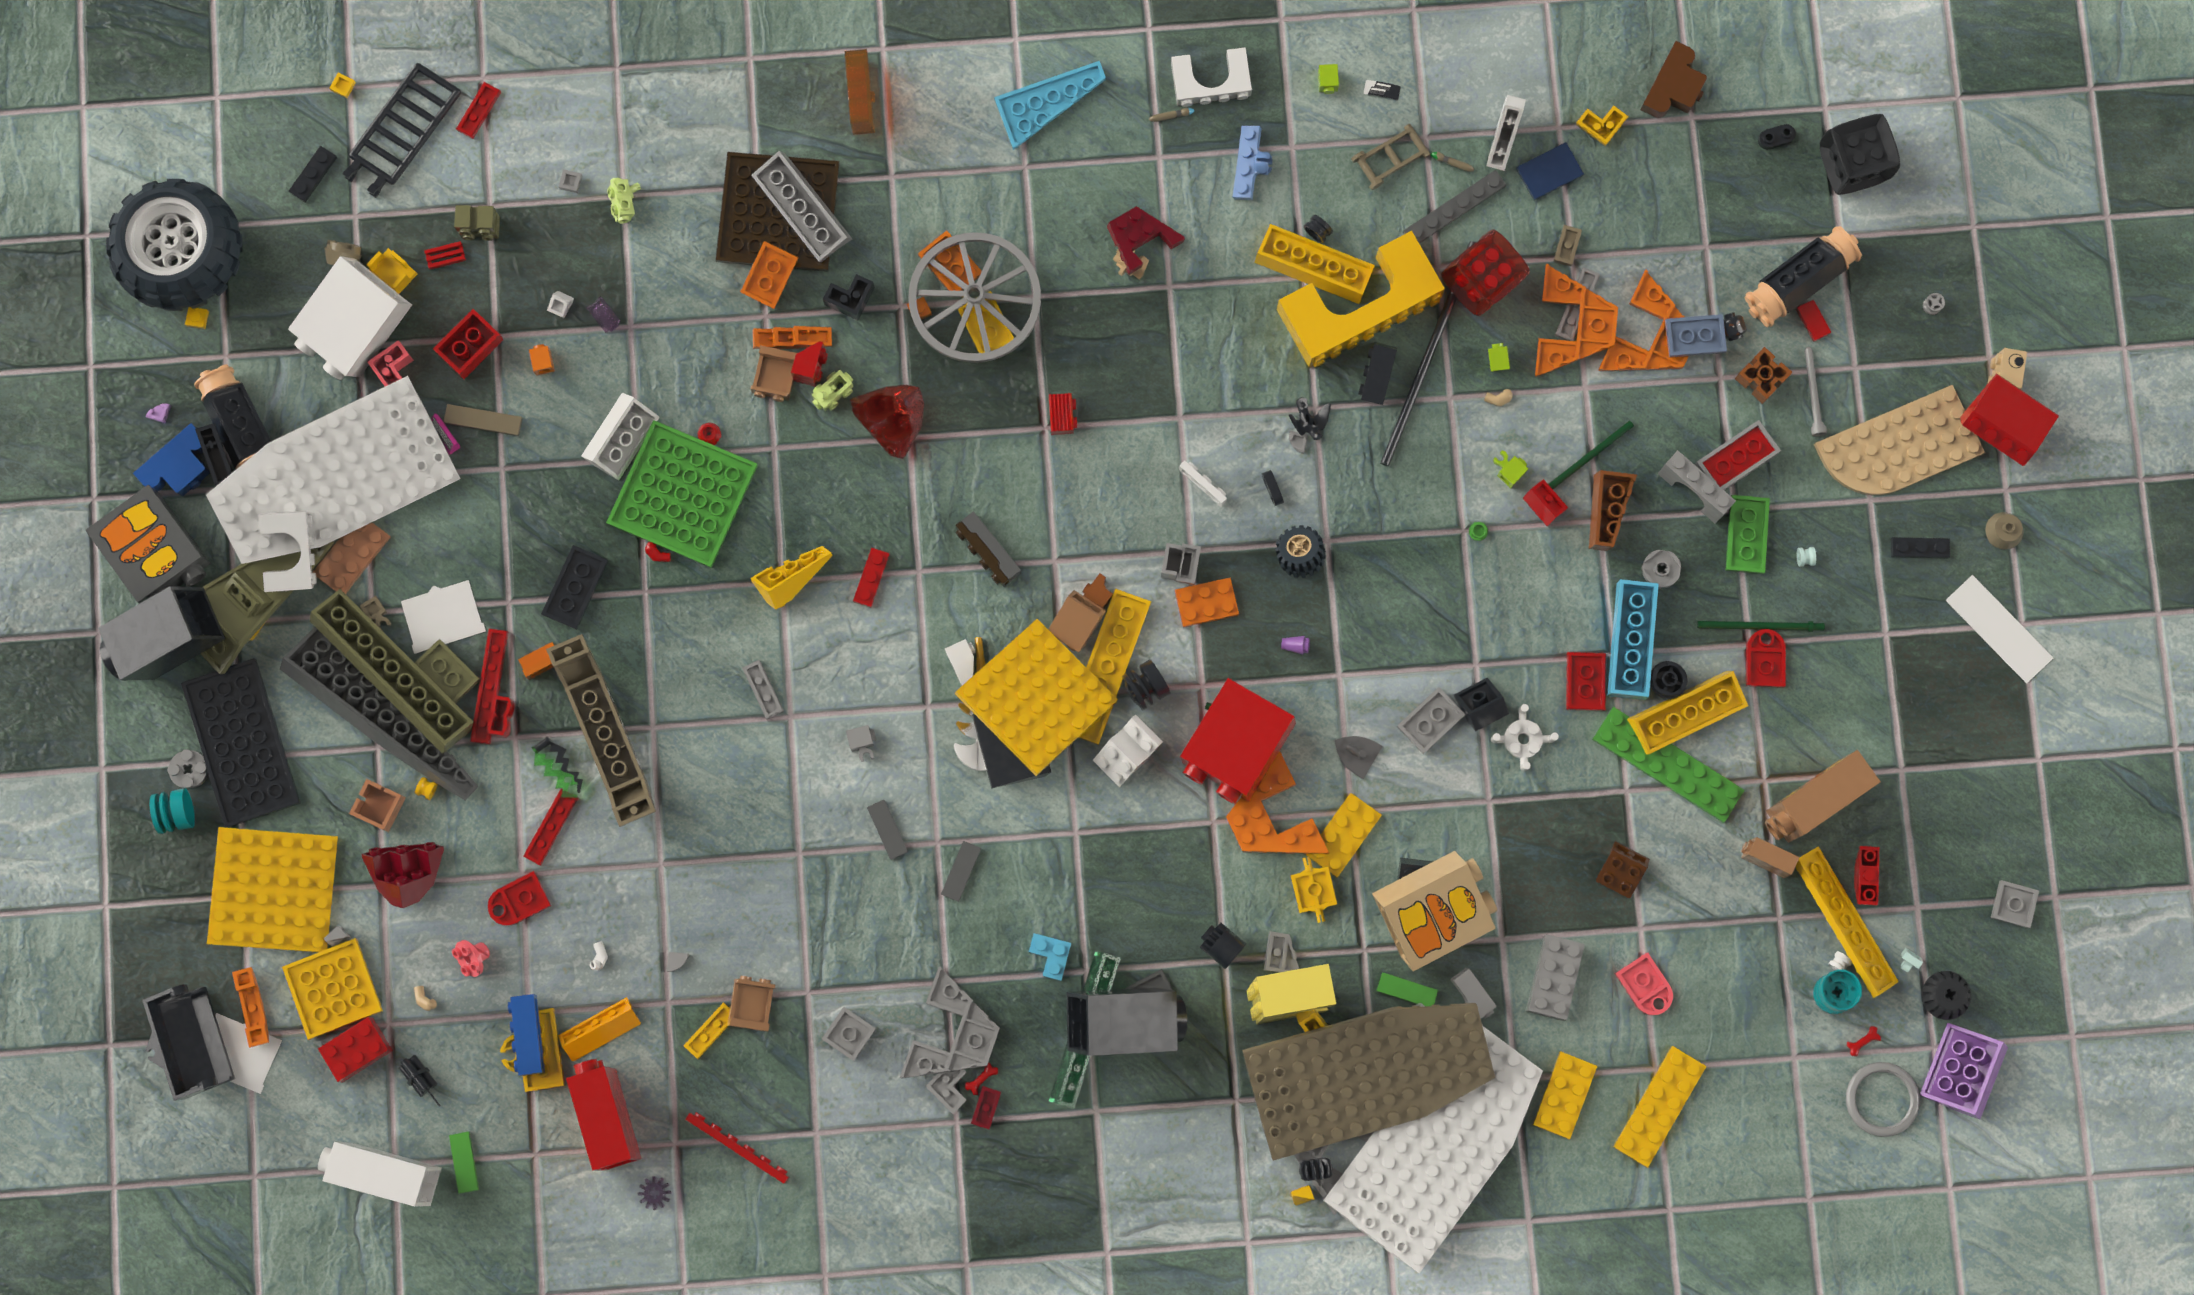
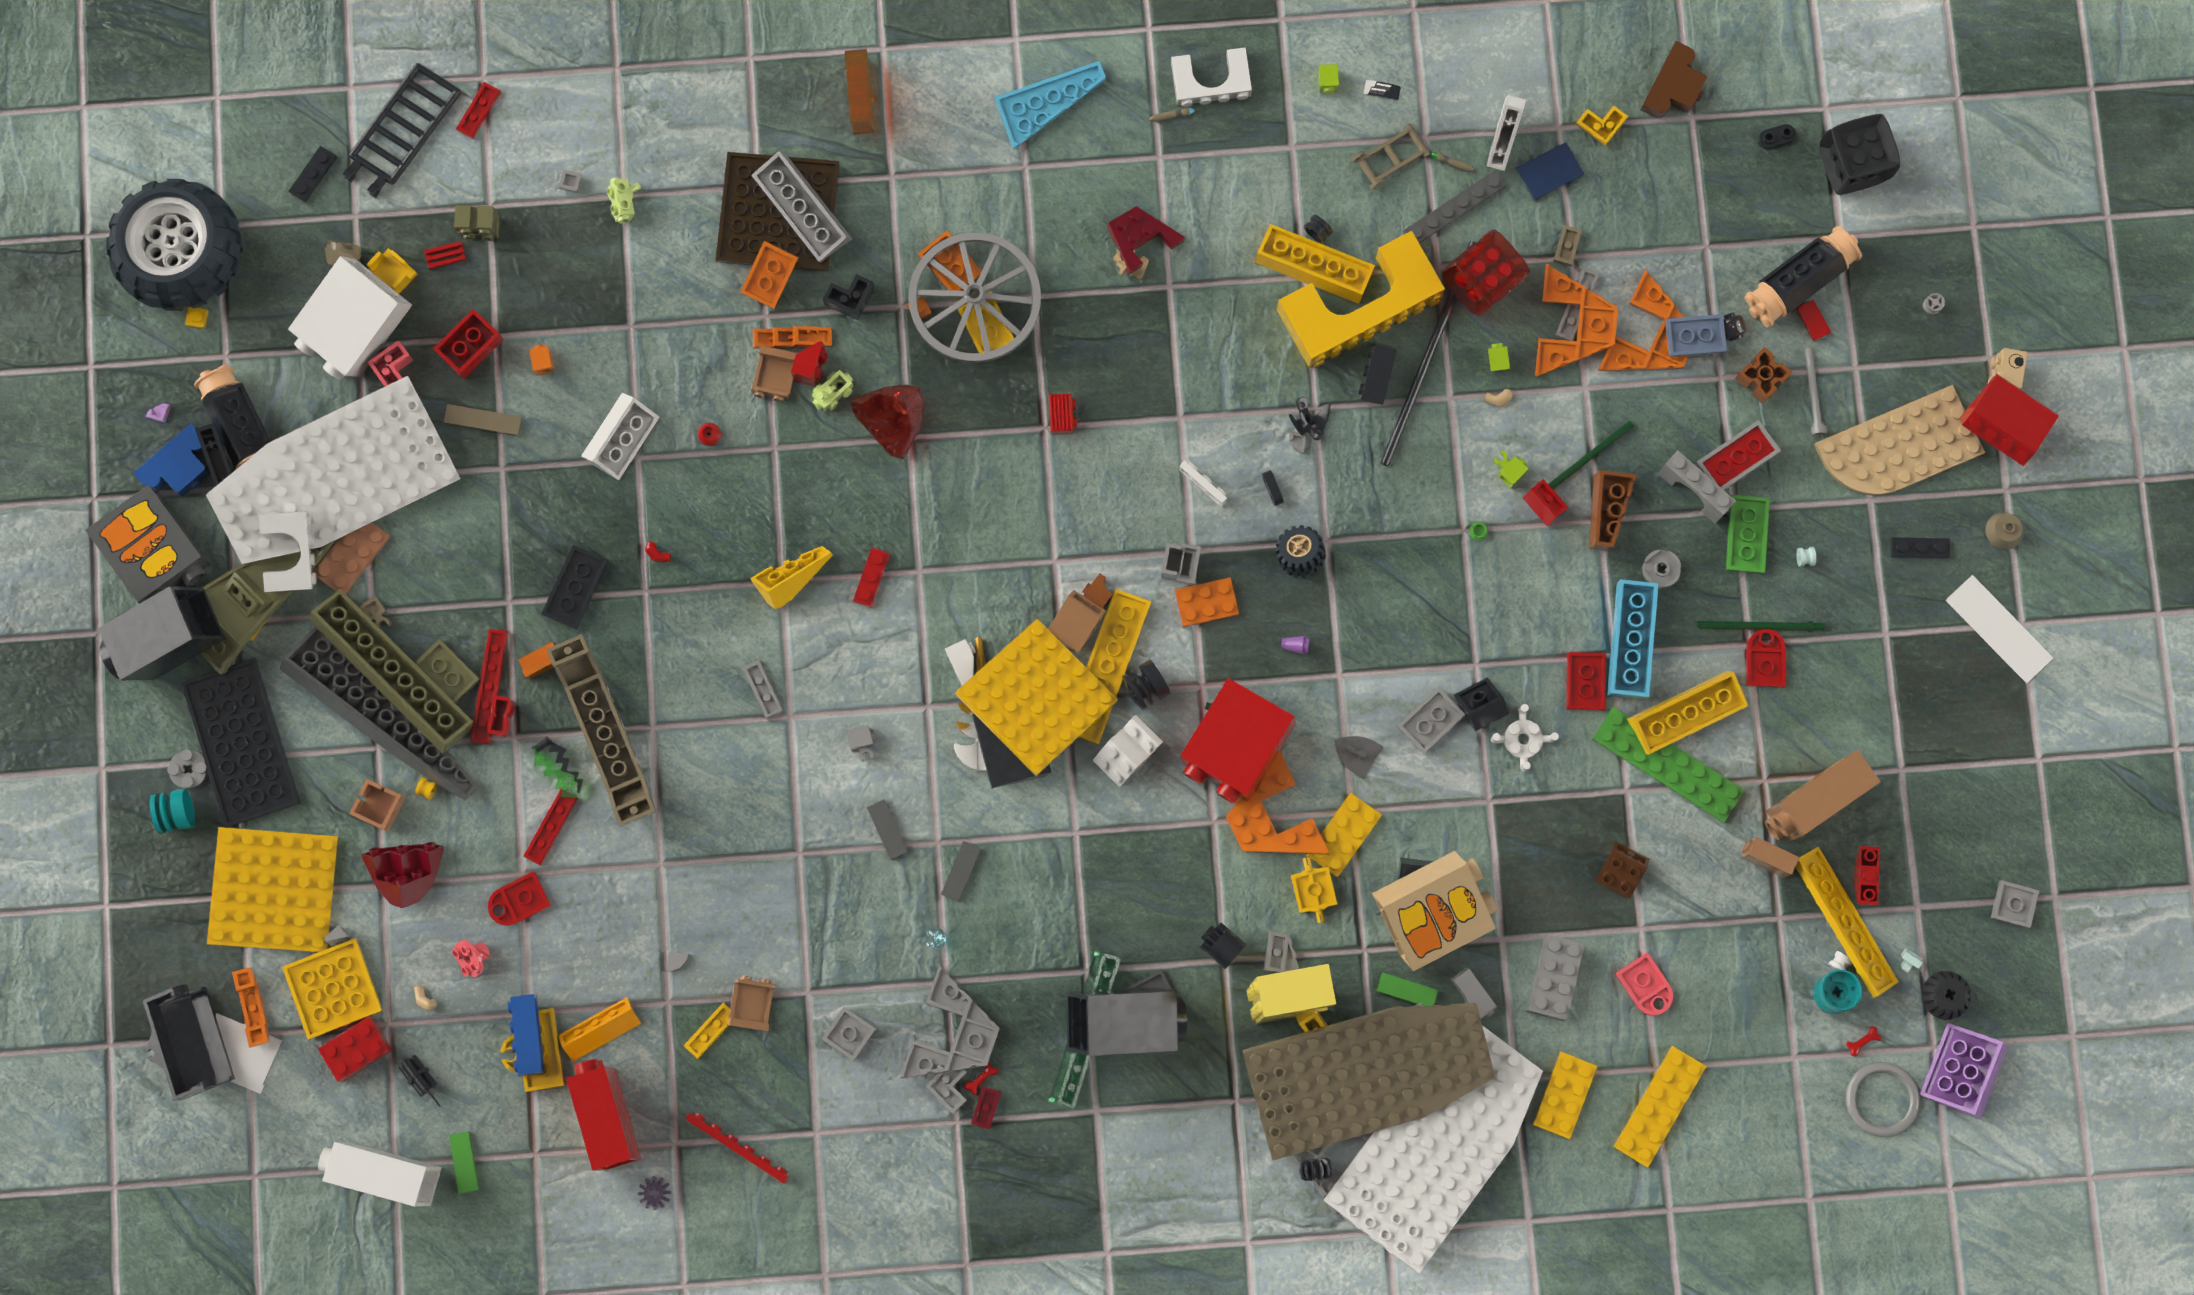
(342, 85): yellow plate -> none
(443, 615): white sticker -> none
(447, 438): dark pink slope -> none
(560, 304): white slope -> none
(600, 958): white arm -> none
(603, 315): clear purple hips -> none
(682, 494): bright green plate -> none
(939, 938): none -> clear light blue plate
(988, 549): piece -> none
(1056, 954): medium azure plate -> none
(1250, 163): medium blue plate -> none
(1302, 1195): yellow slope -> none
(1668, 679): black cone -> none

